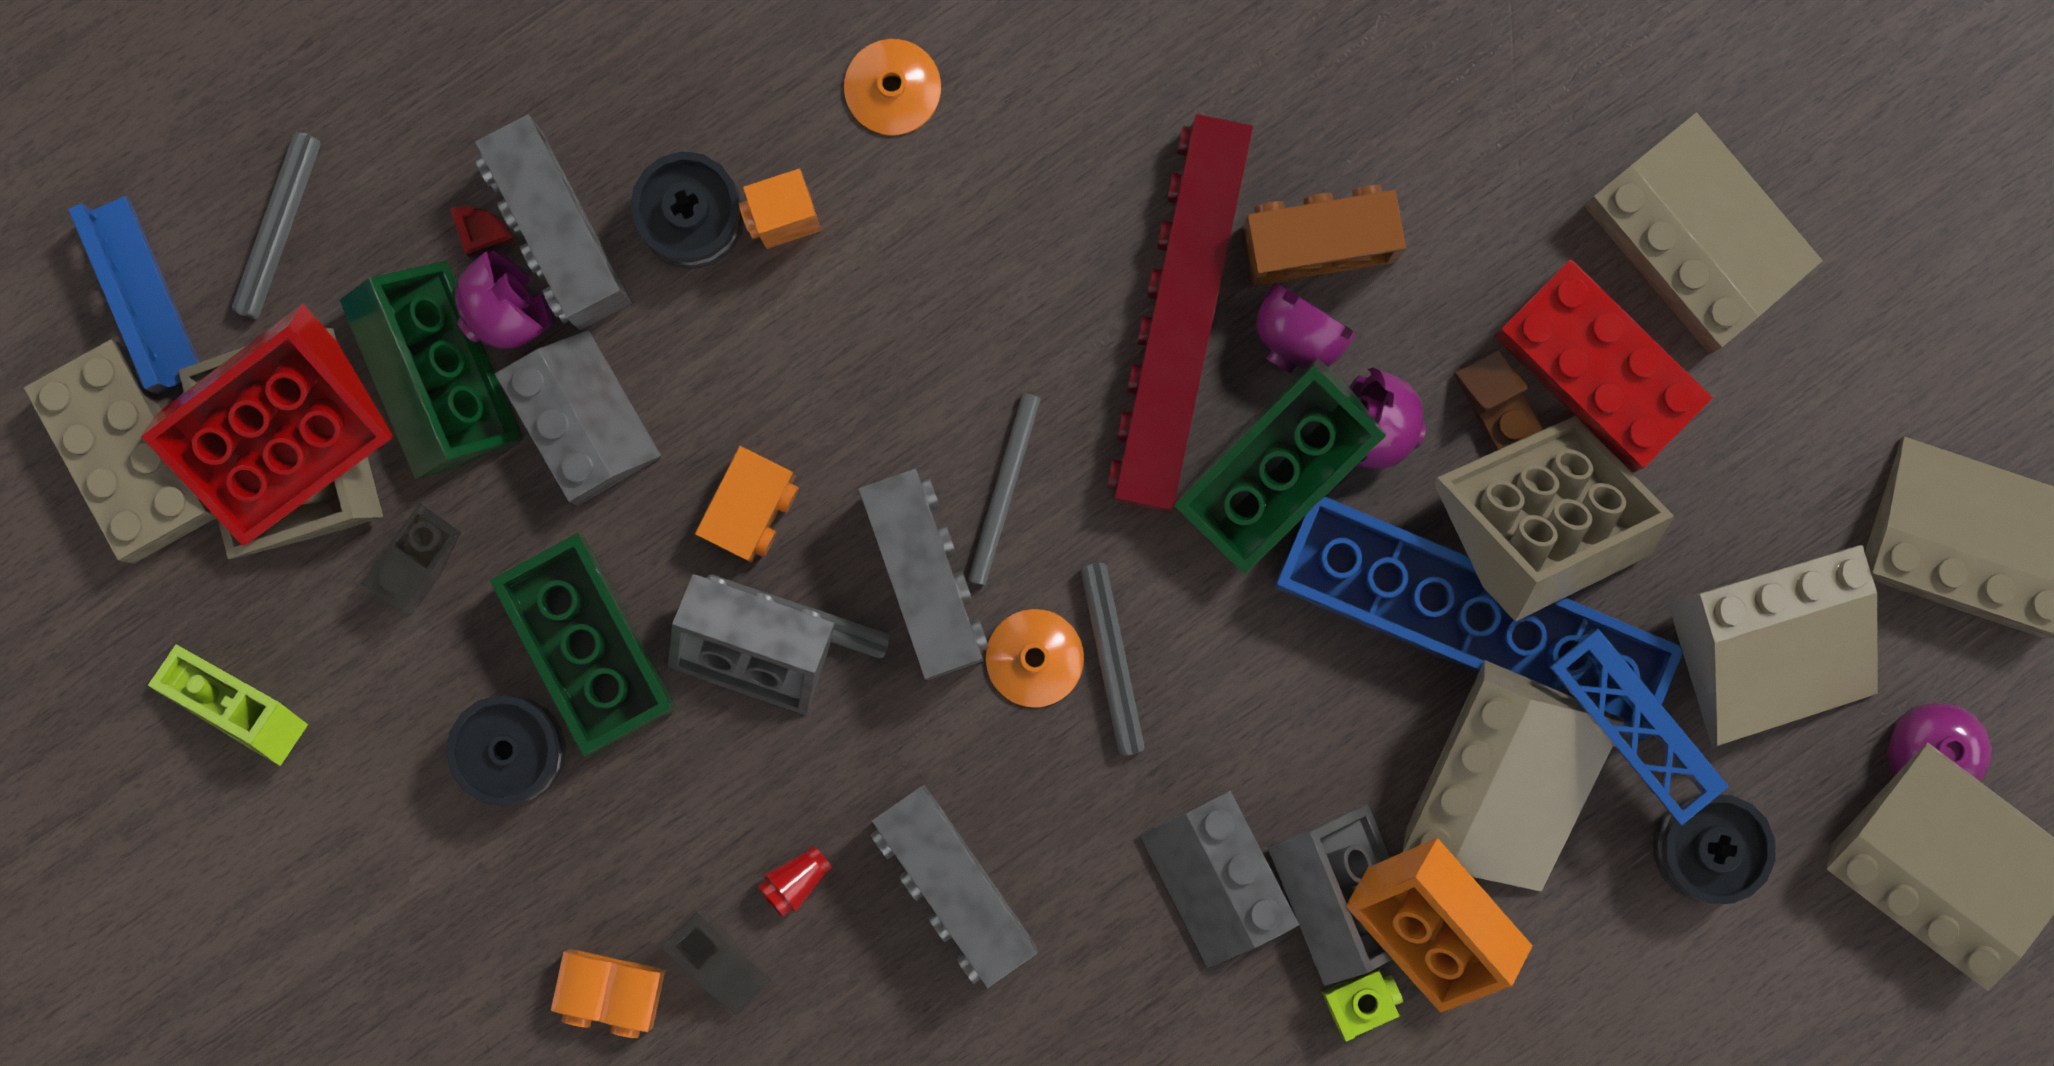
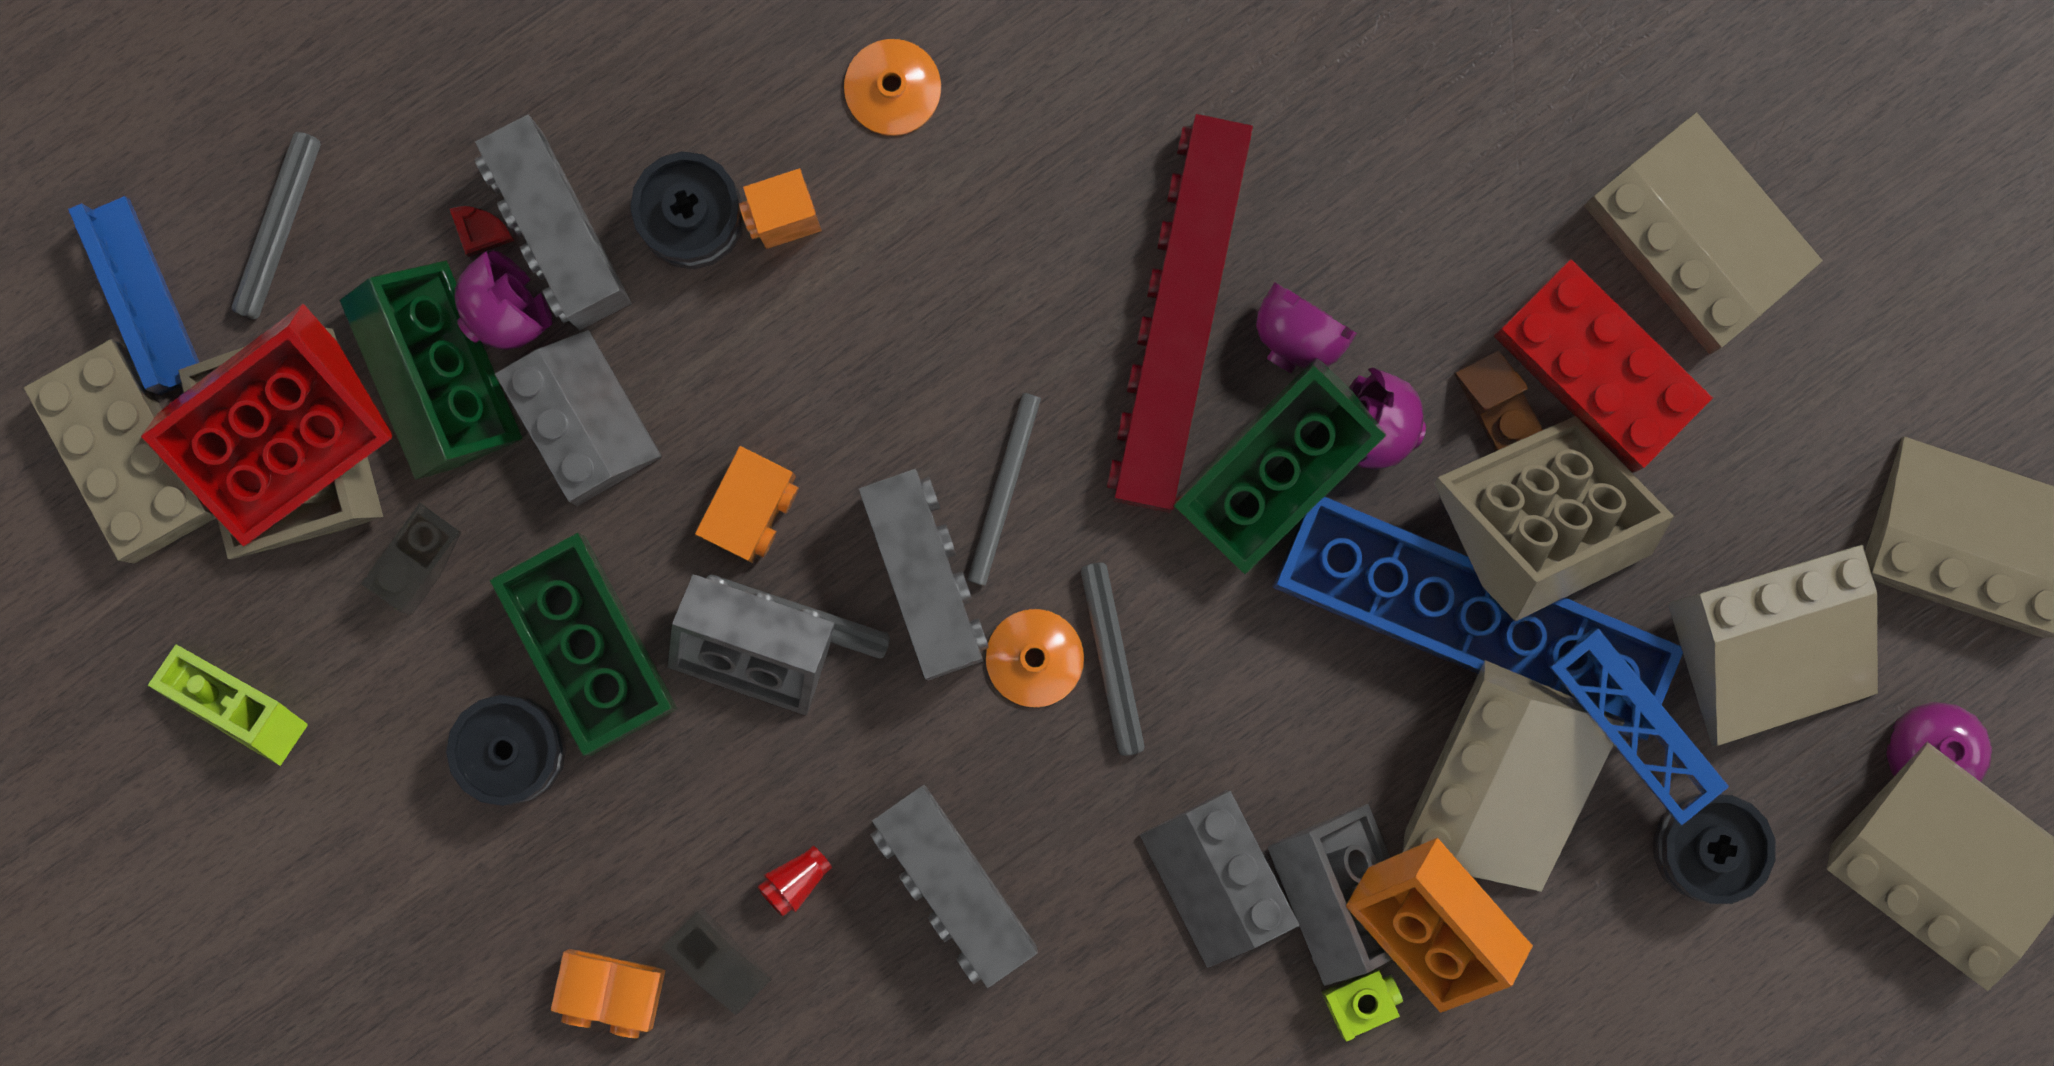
(1323, 236): dark orange brick -> none

